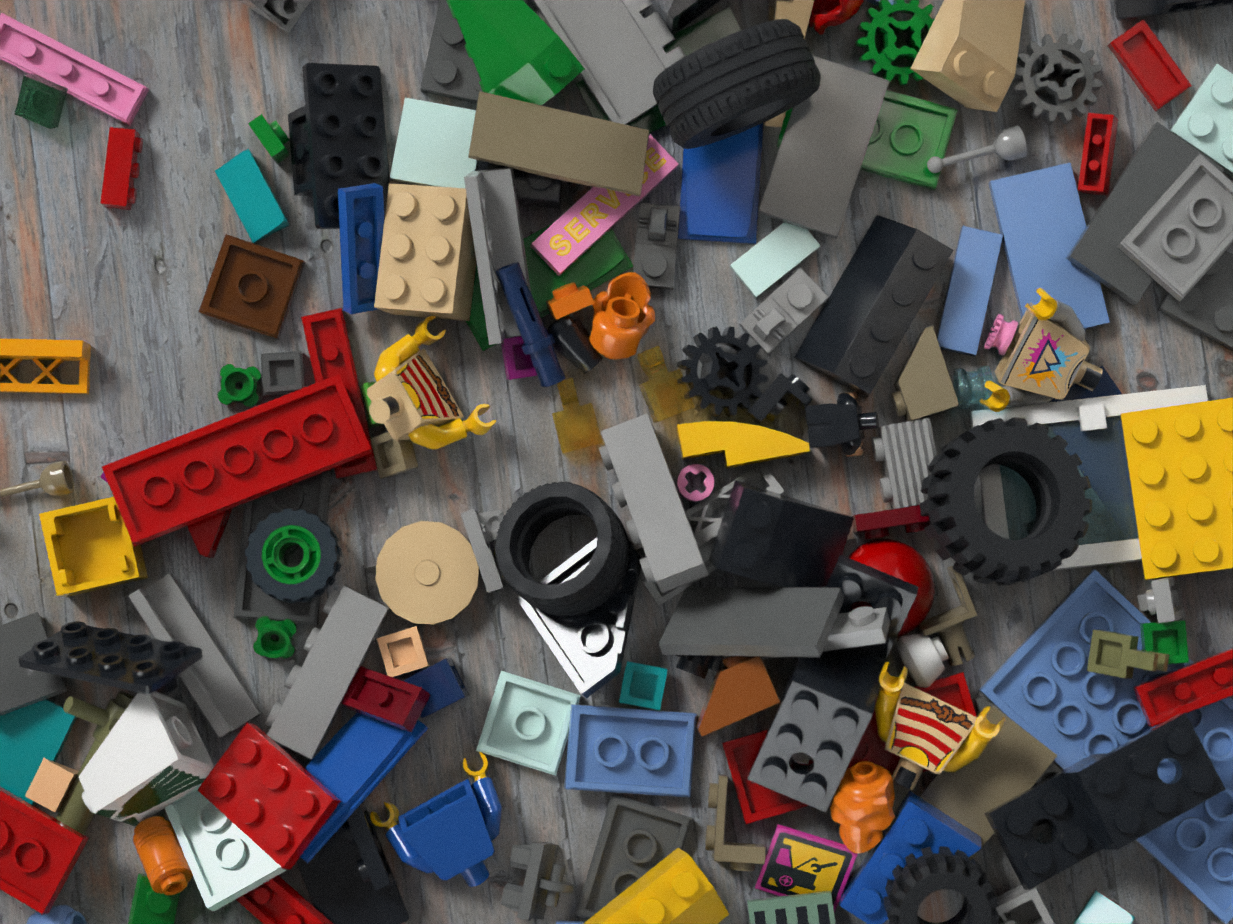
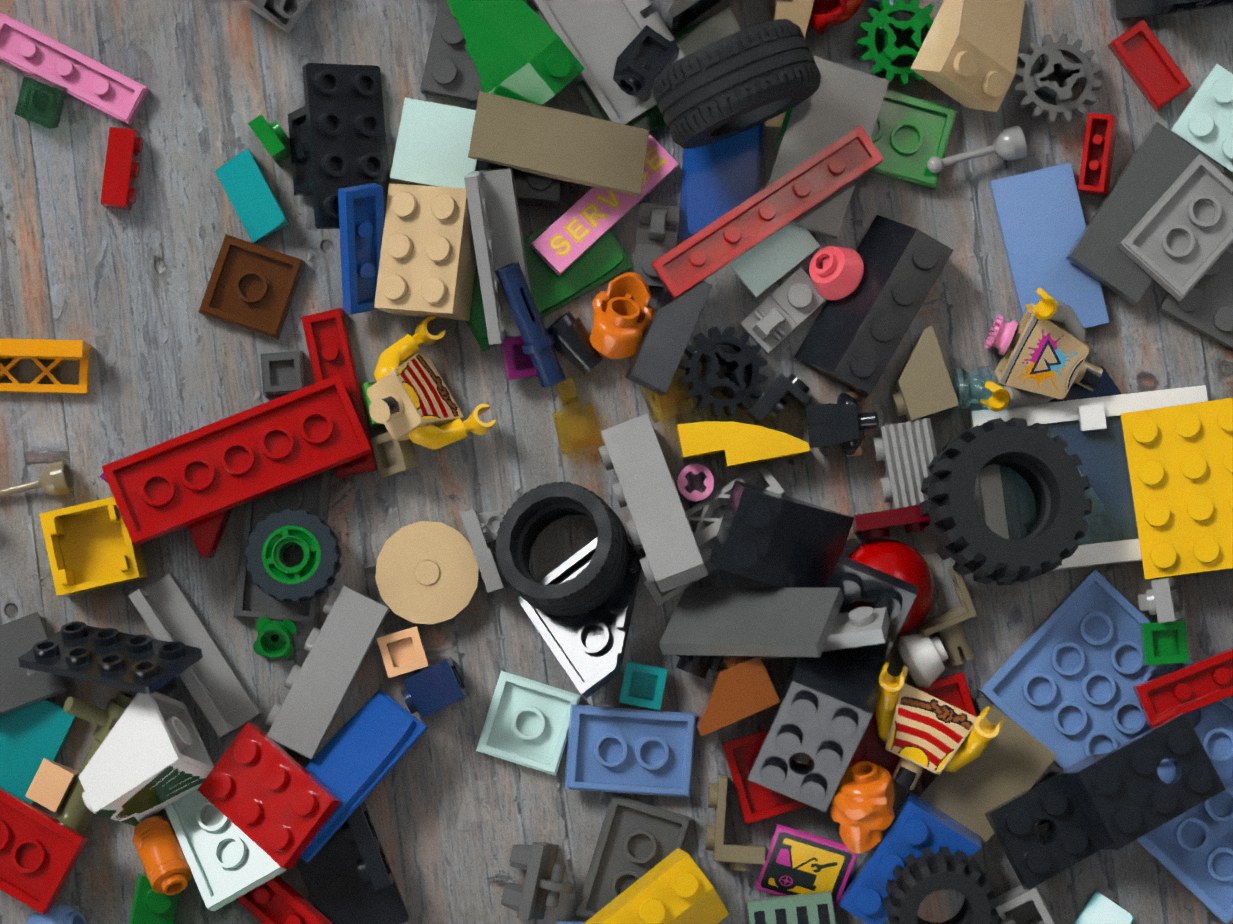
(229, 392): green plate -> none
(385, 699): dark red plate -> none
(449, 830): blue torso -> none
(569, 300): orange plate -> none
(643, 62): none -> black bracket
(667, 338): none -> black tile
(767, 212): none -> red plate
(836, 272): none -> coral cone
(968, 290): medium blue tile -> none
(1118, 655): olive plate -> none

